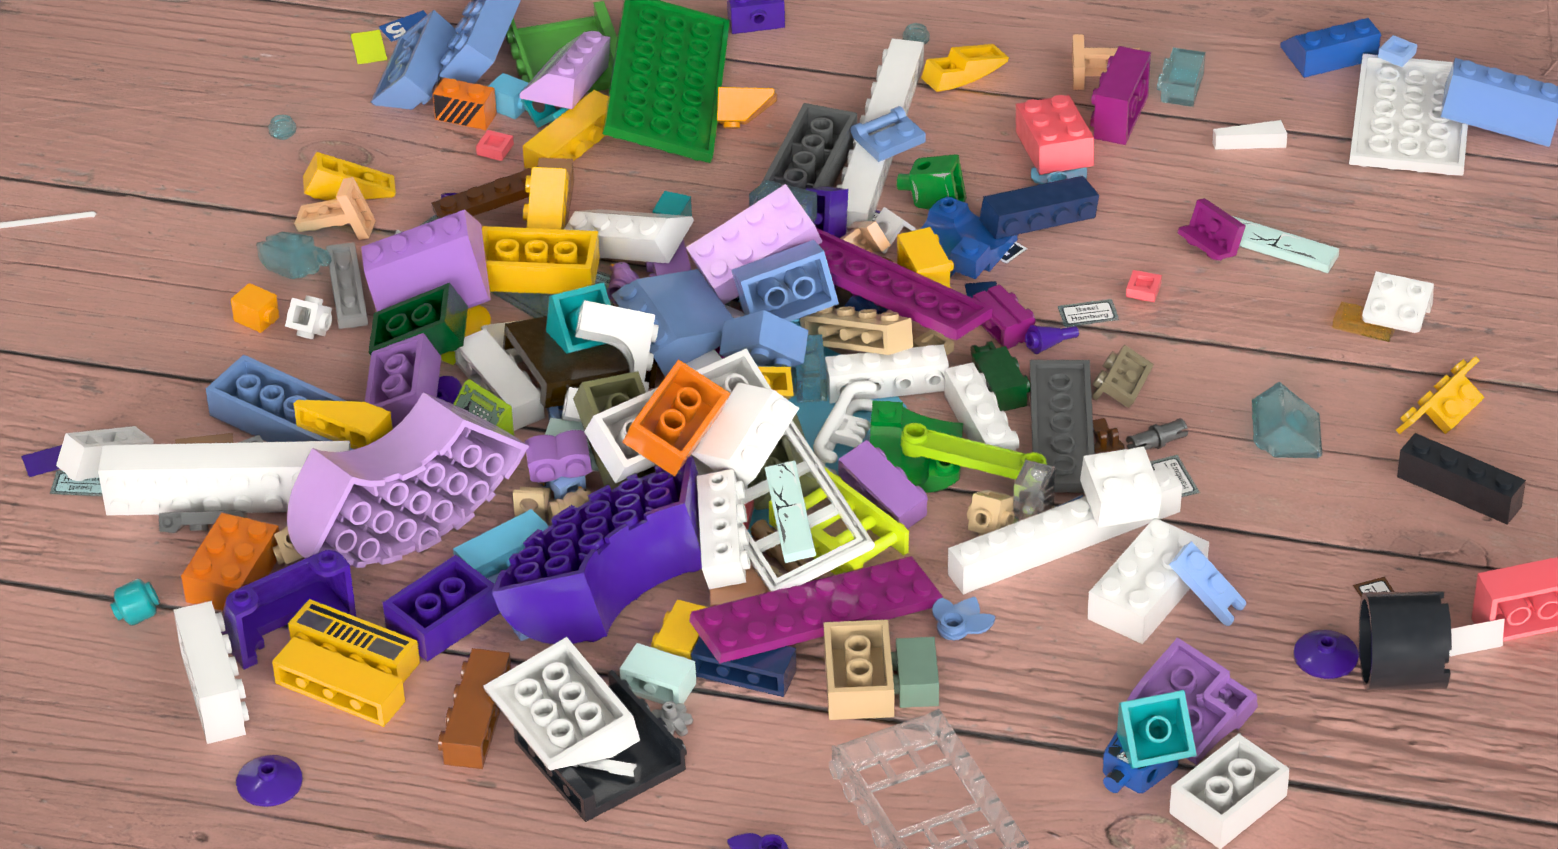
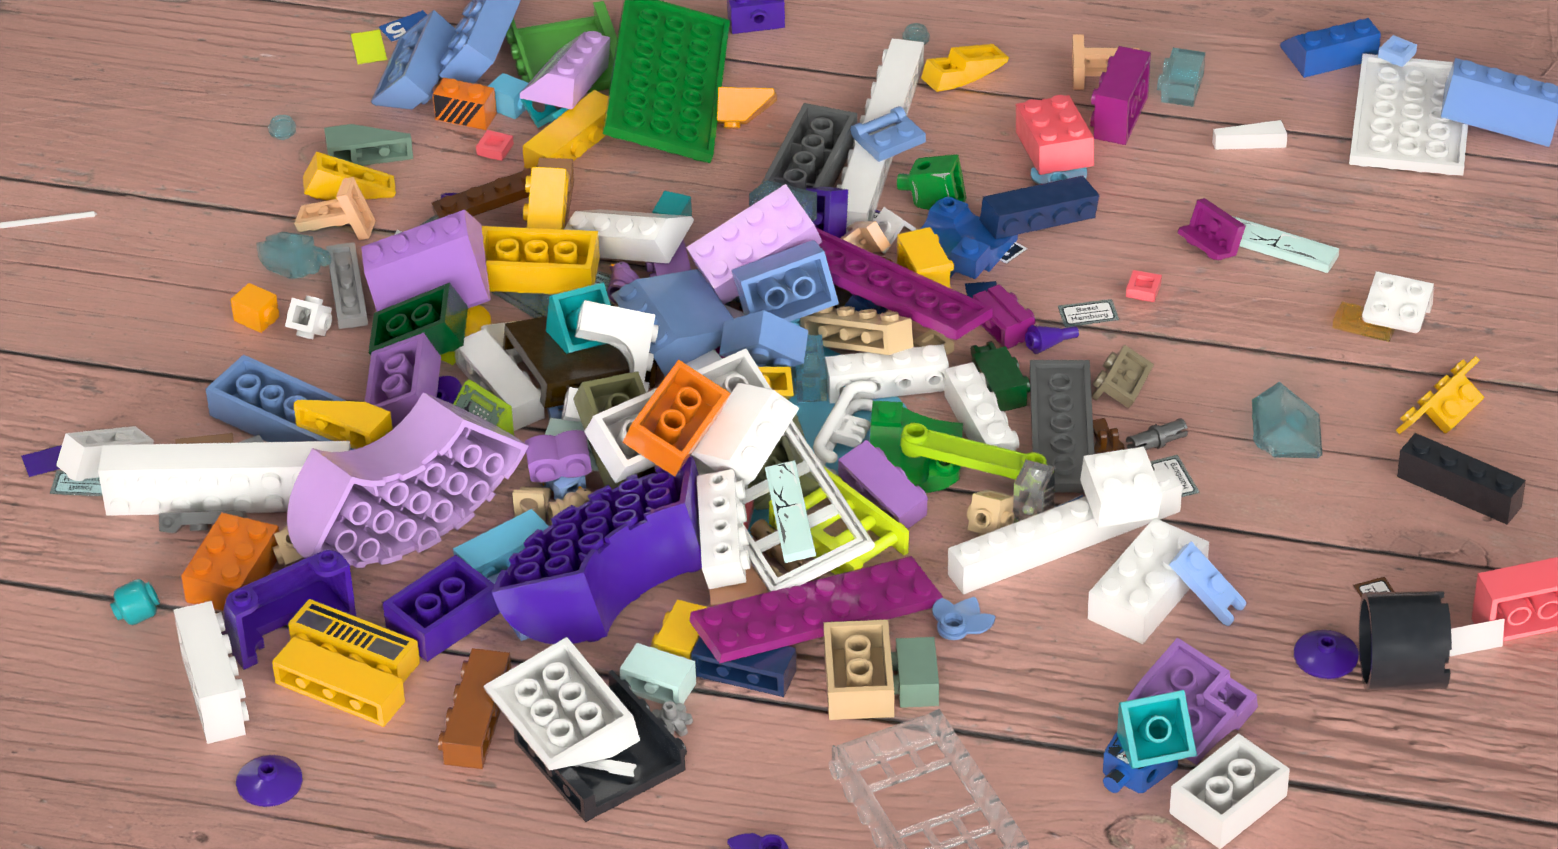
(367, 144): none -> sand green slope

